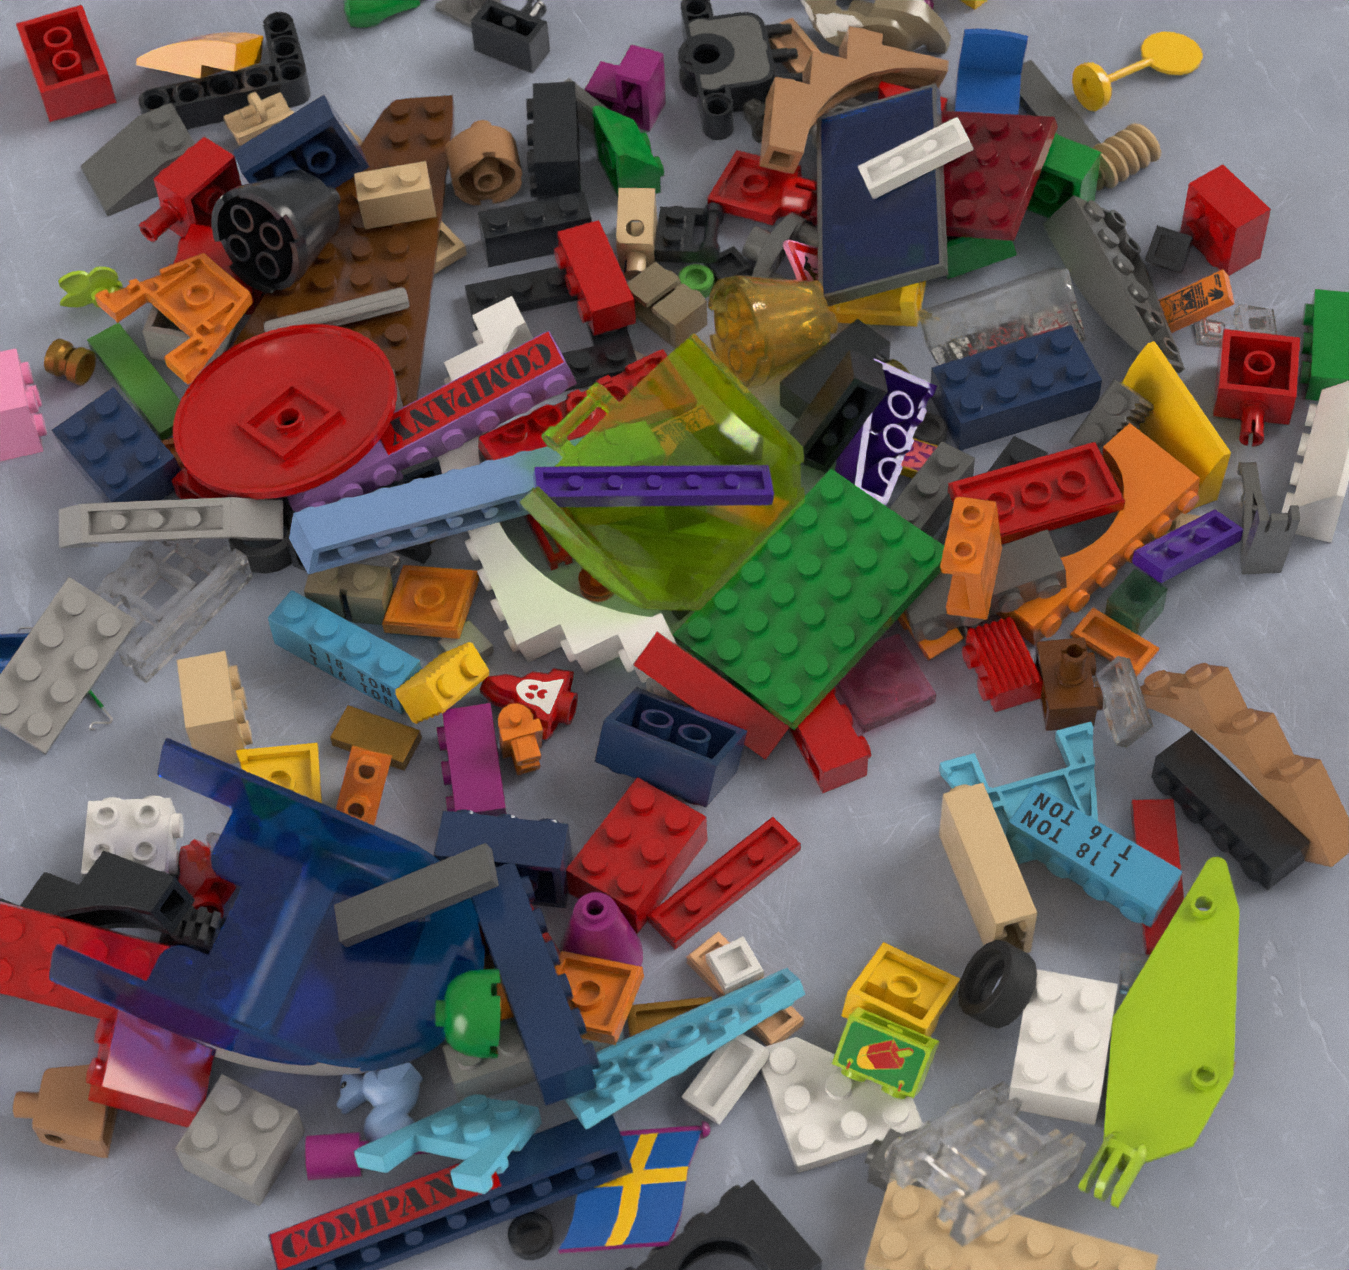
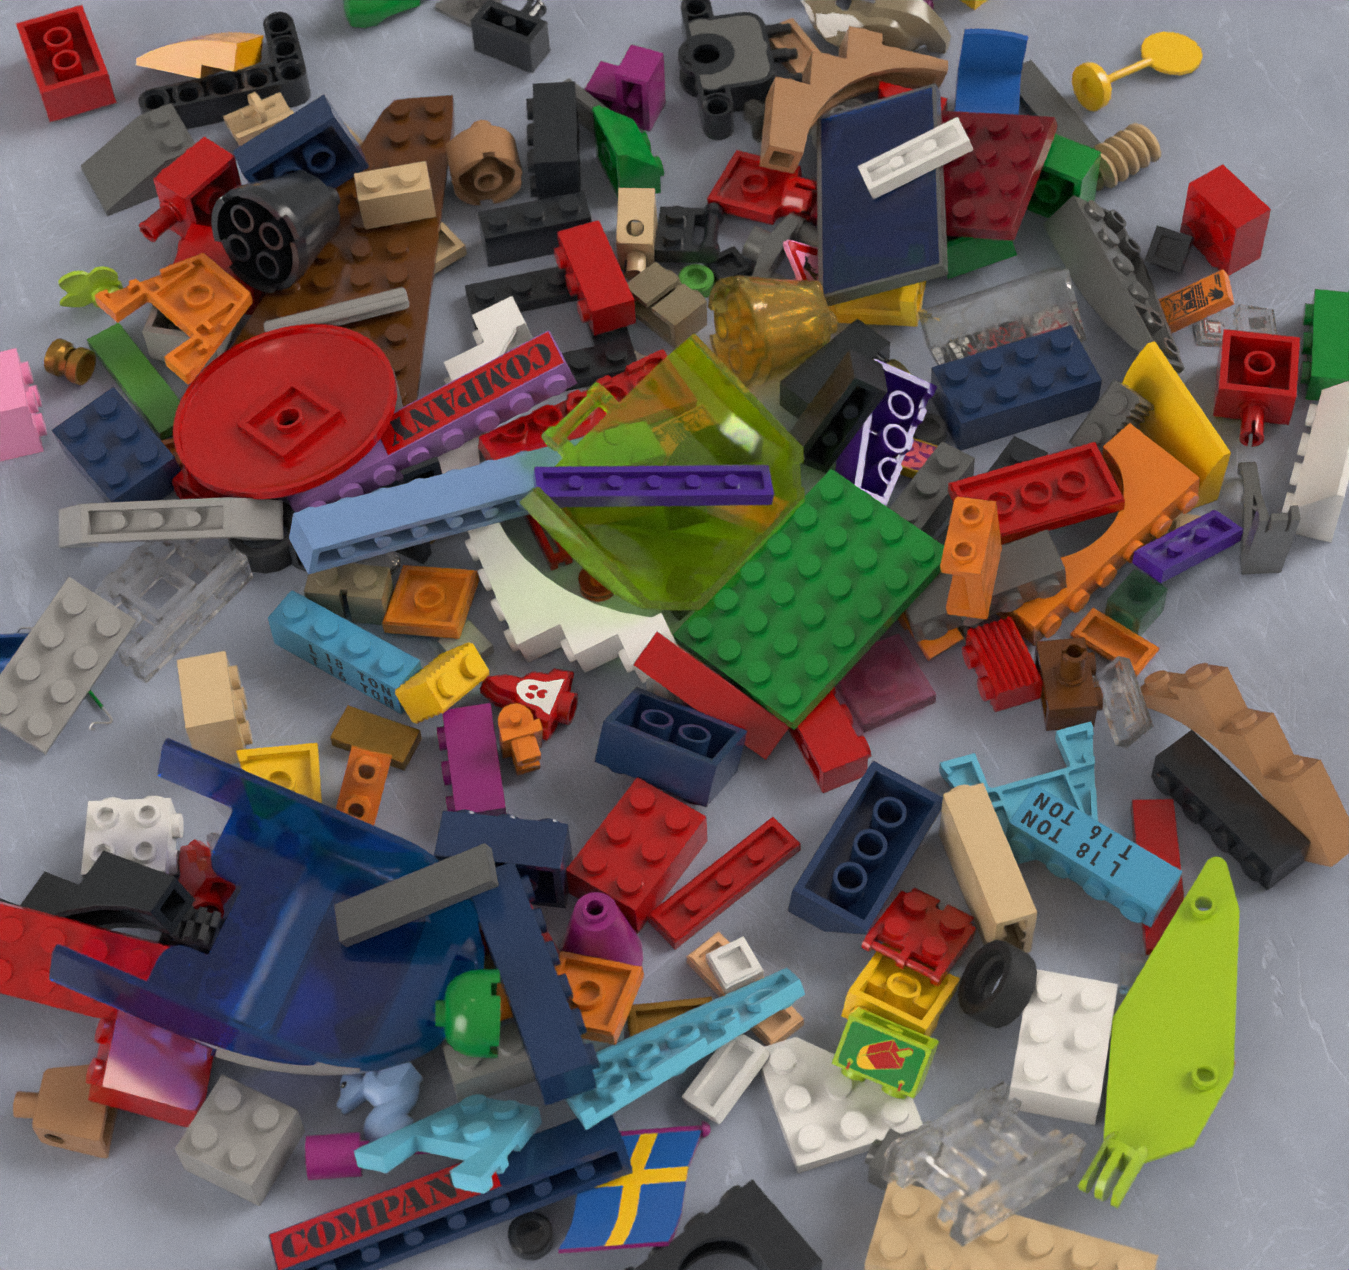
(865, 852): none -> dark blue slope
(923, 933): none -> red plate

